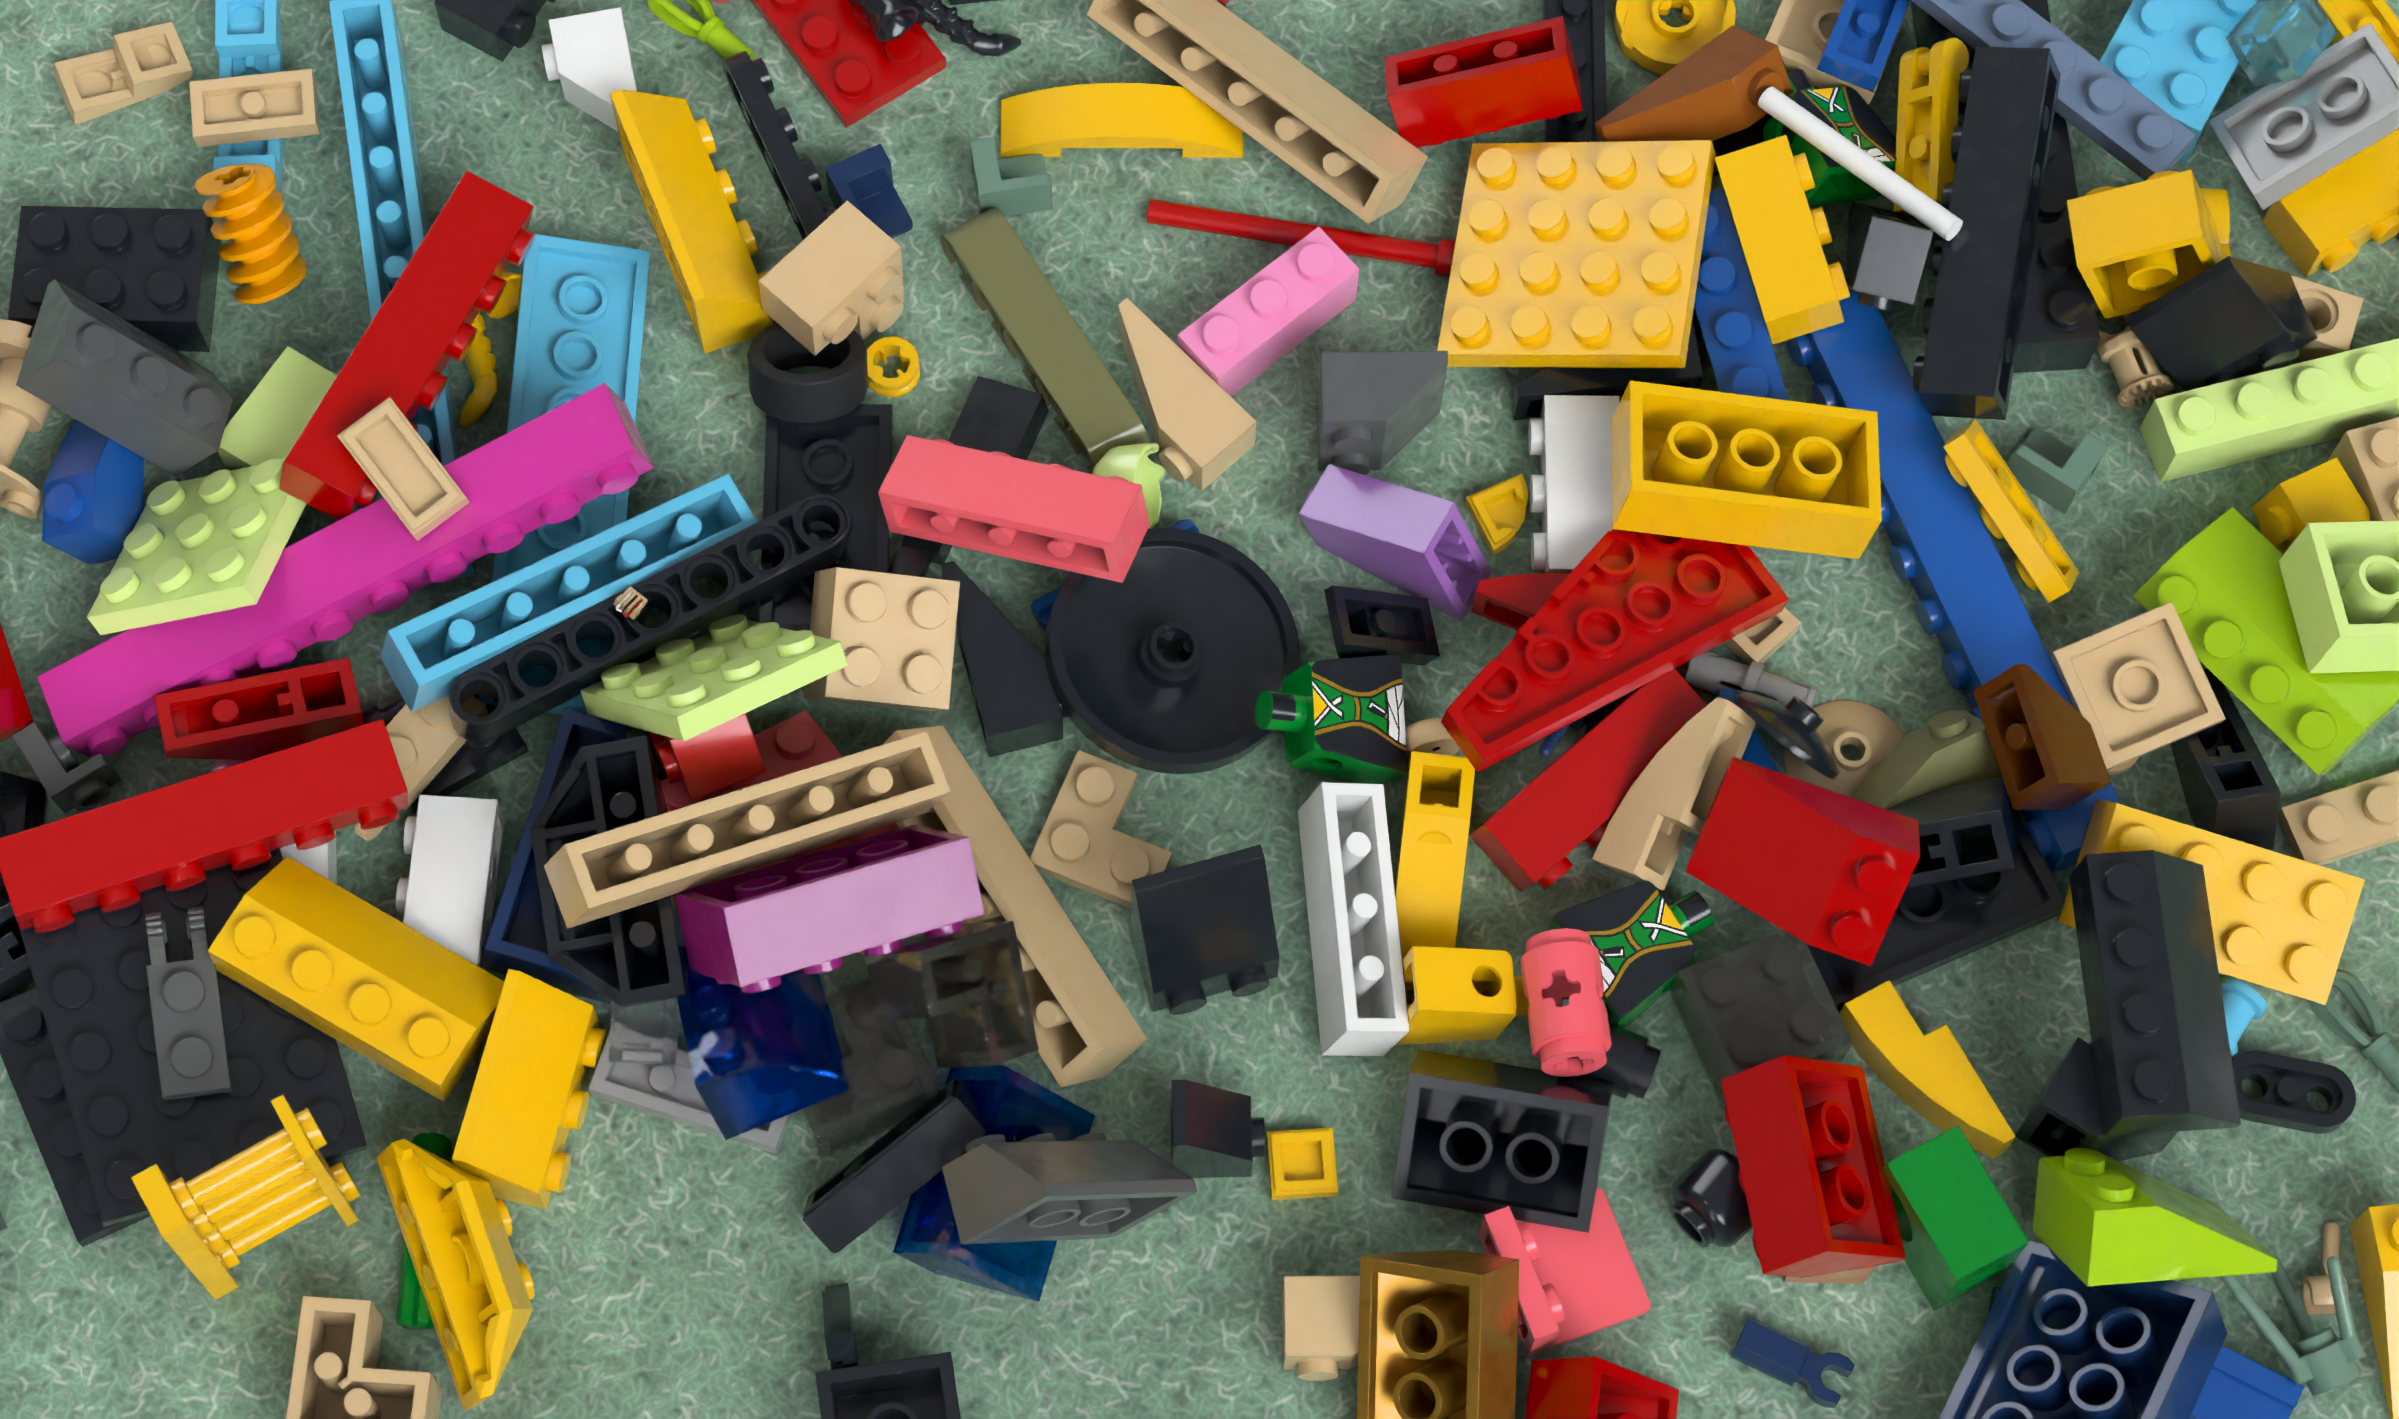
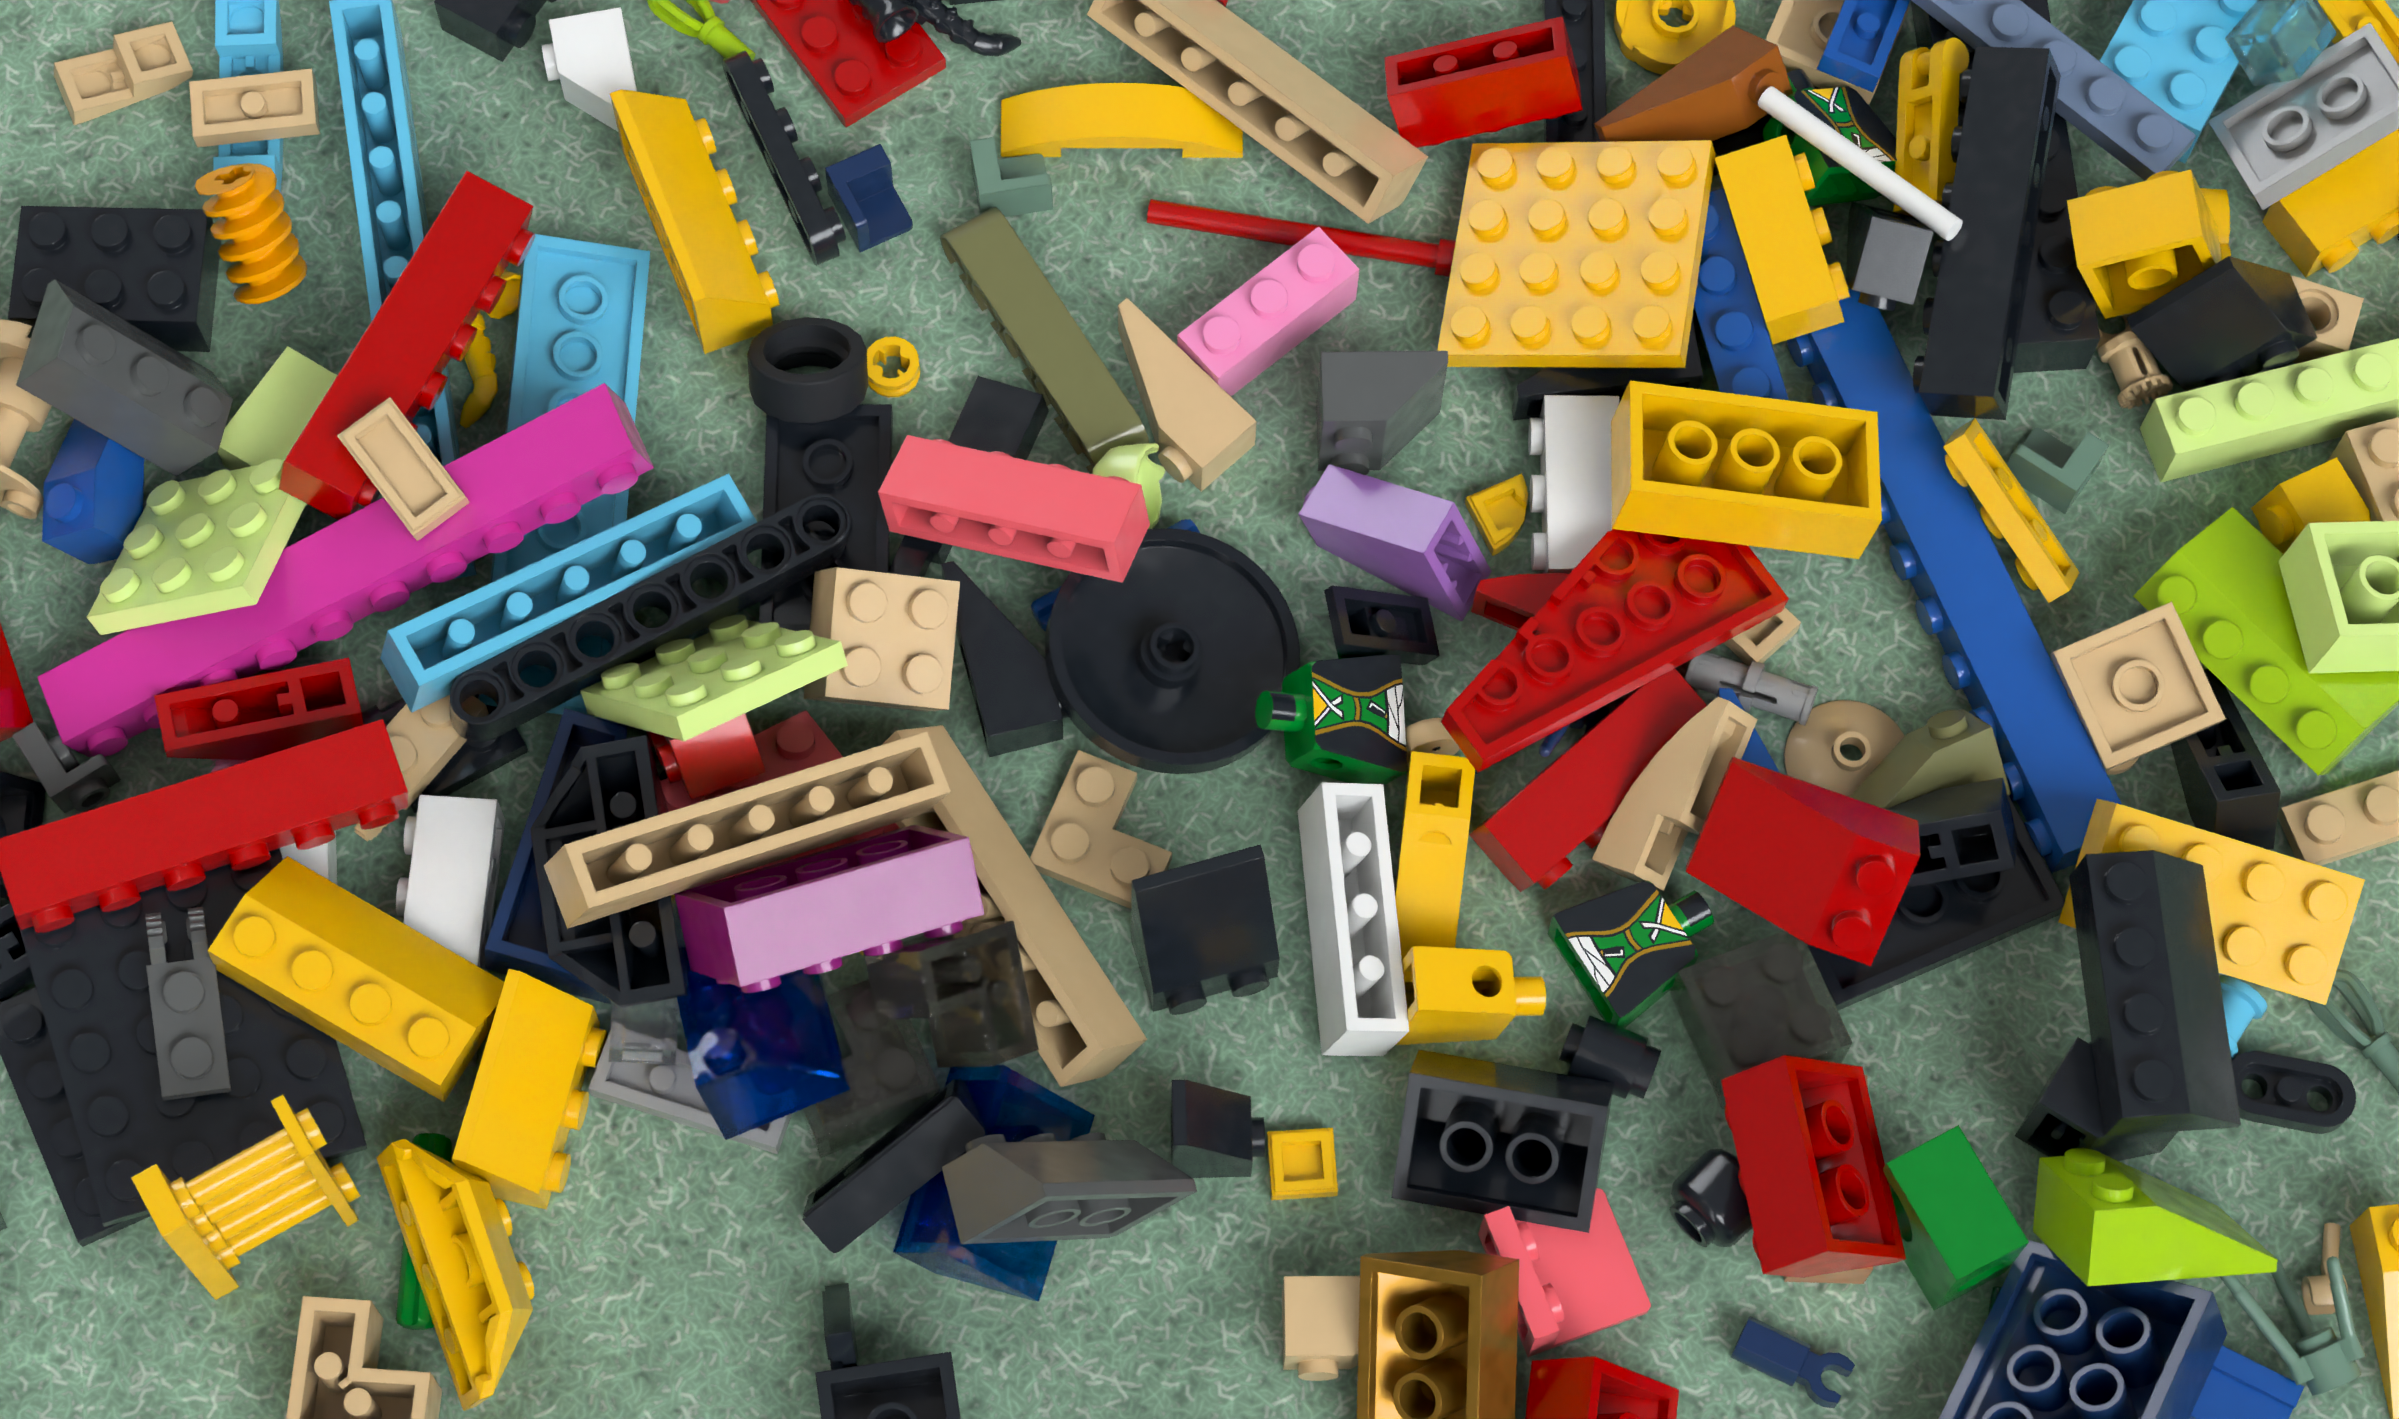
(630, 603): tan piece -> none
(836, 282): tan brick -> none
(1573, 1036): coral piece -> none
(1792, 727): black dish -> none
(1925, 1070): yellow slope -> none
(2039, 742): reddish brown slope -> none

